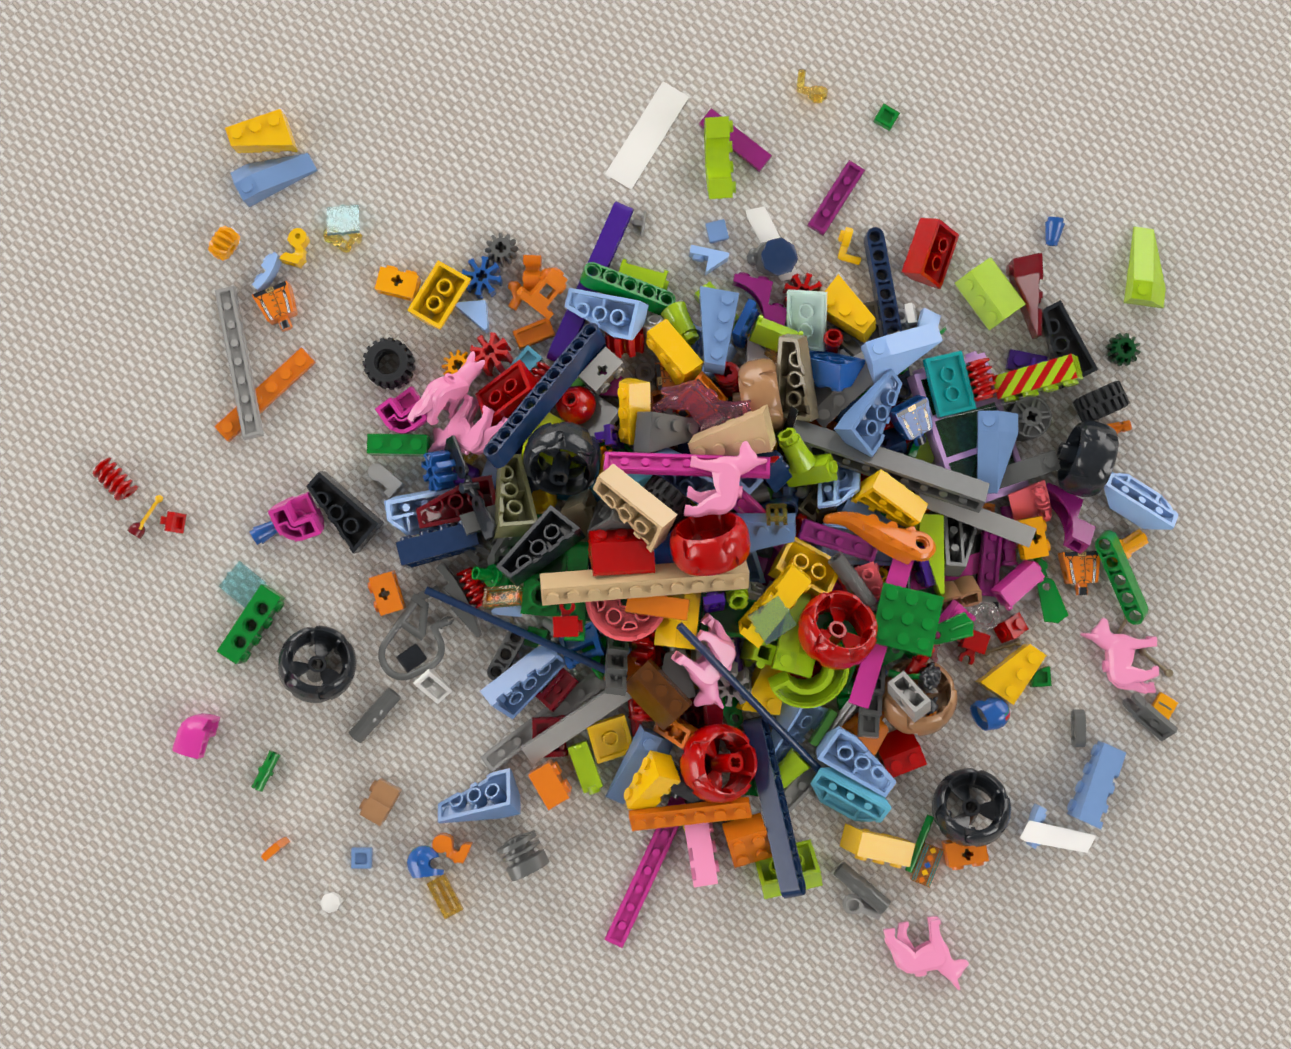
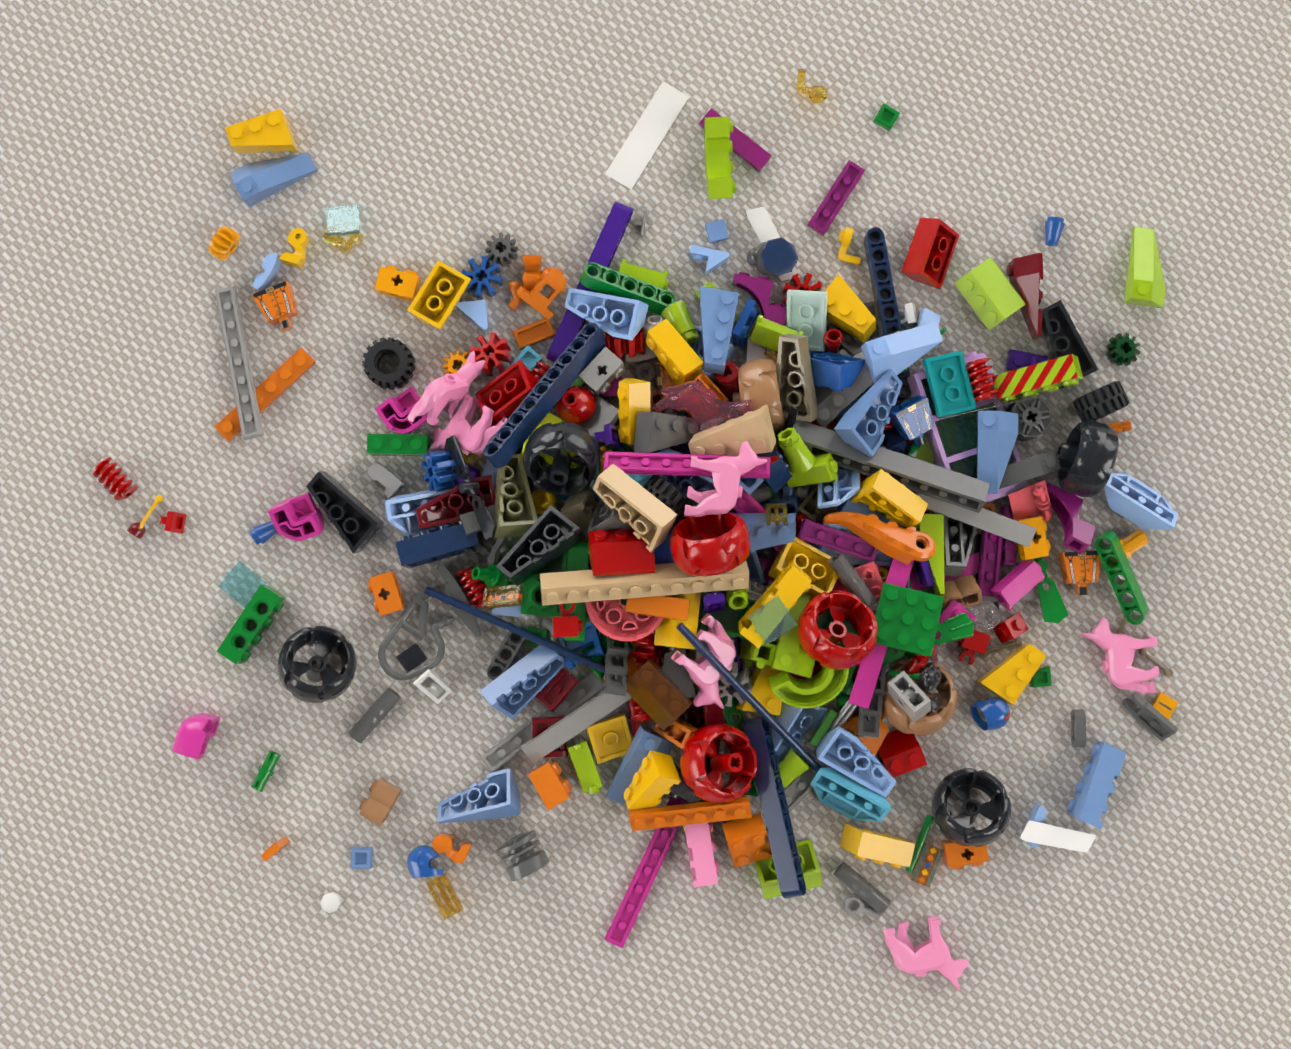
(639, 358): none -> light grey slope

